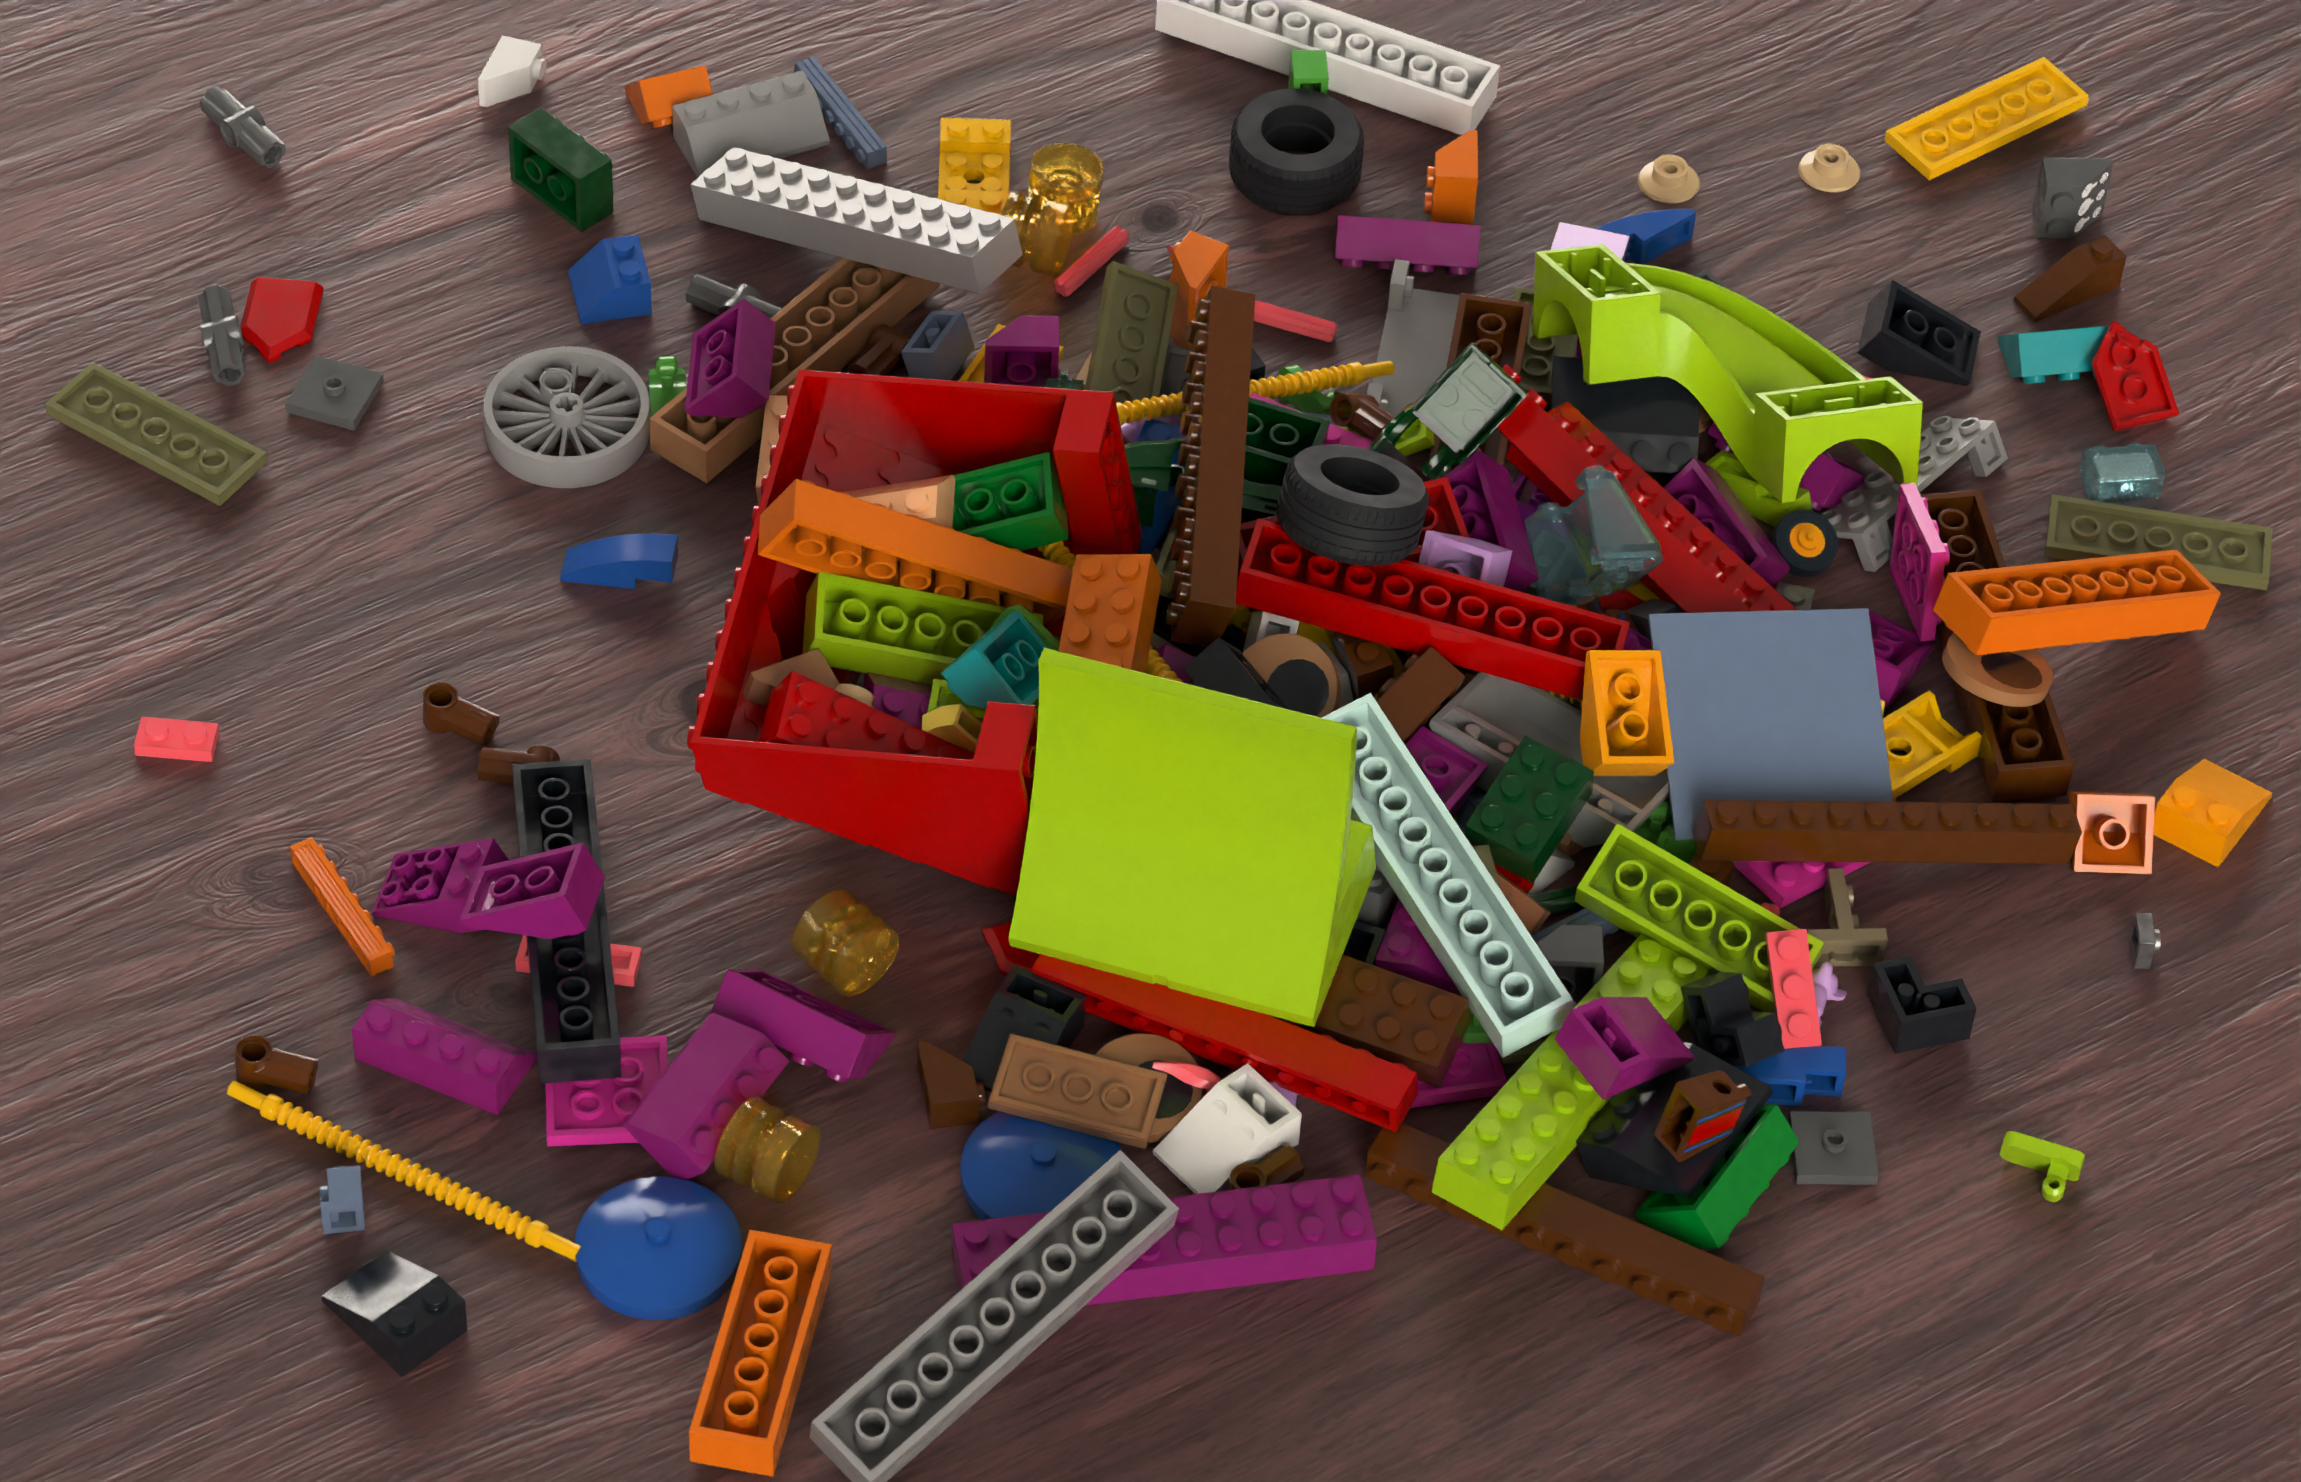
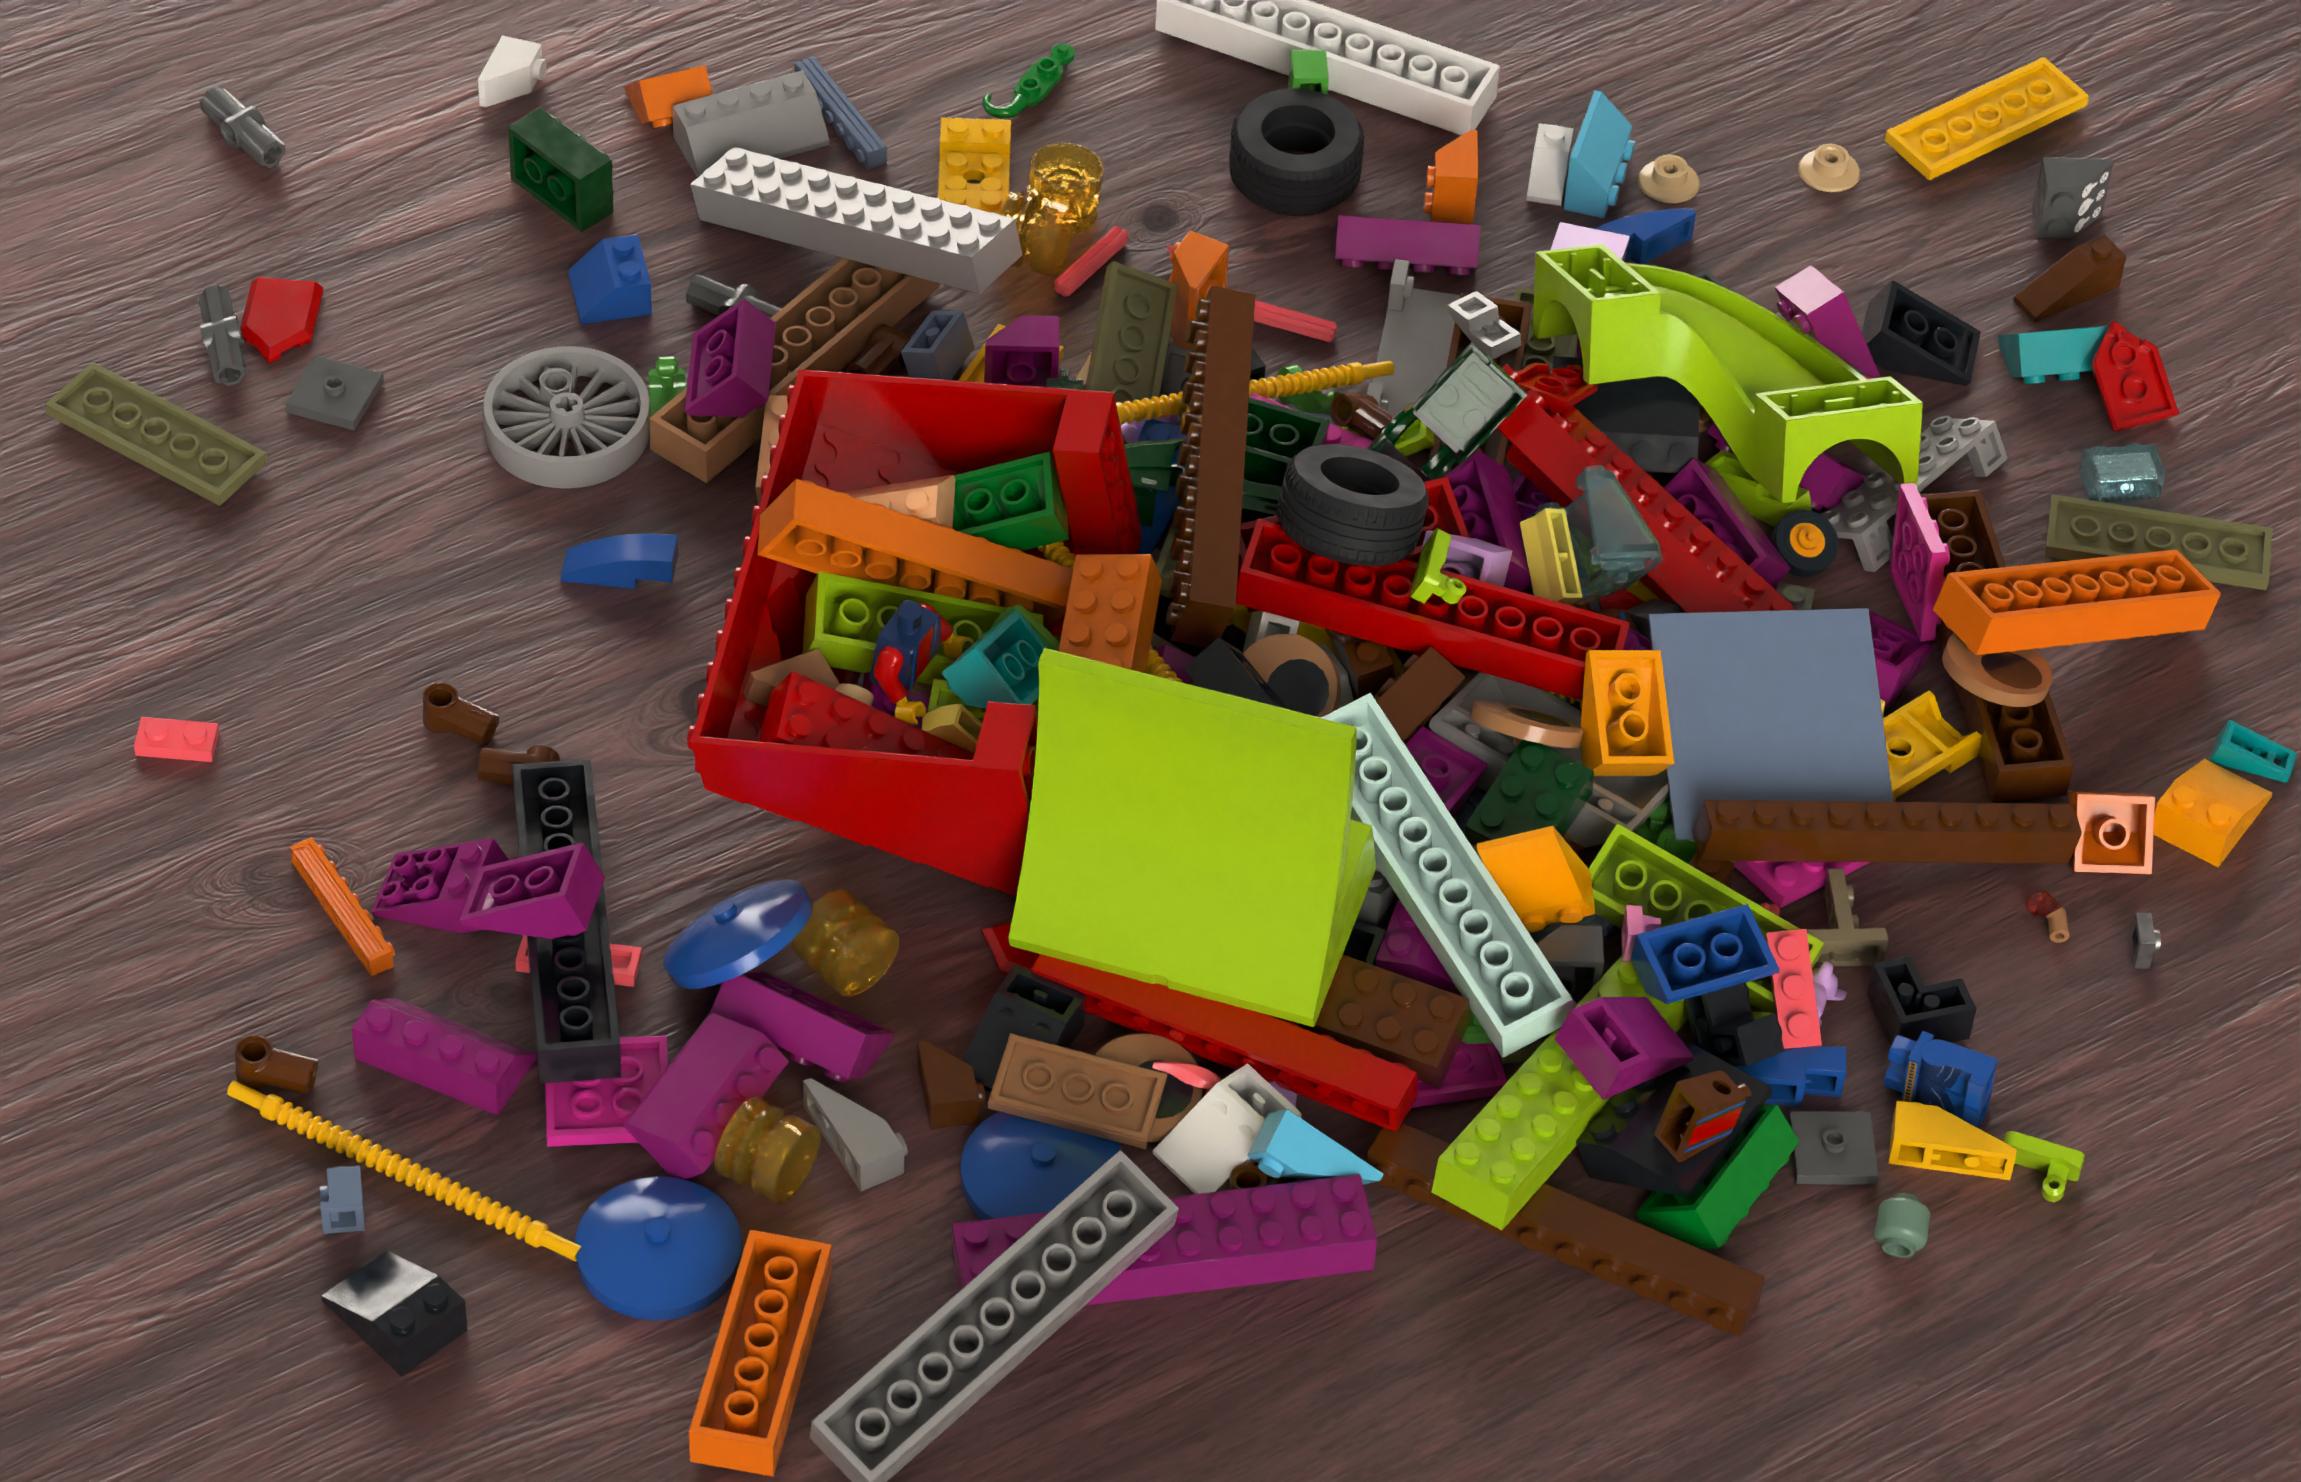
(738, 934): none -> blue dish
(856, 1136): none -> light grey slope
(905, 651): none -> torso
(1034, 83): none -> green piece
(1299, 1151): none -> medium azure slope
(1428, 575): none -> lime piece
(1481, 324): none -> light grey slope
(1526, 724): none -> medium nougat piece
(1540, 877): none -> light orange slope
(1550, 164): none -> white slope
(1551, 556): none -> light yellow piece
(1556, 386): none -> red tile
(1598, 159): none -> medium azure slope
(1633, 924): none -> bright pink tile
(1702, 955): none -> blue slope
(1825, 314): none -> magenta slope
(1902, 1225): none -> sand green head
(1940, 1141): none -> yellow slope
(1942, 1076): none -> blue hips
(2056, 915): none -> arm
(2240, 750): none -> teal slope

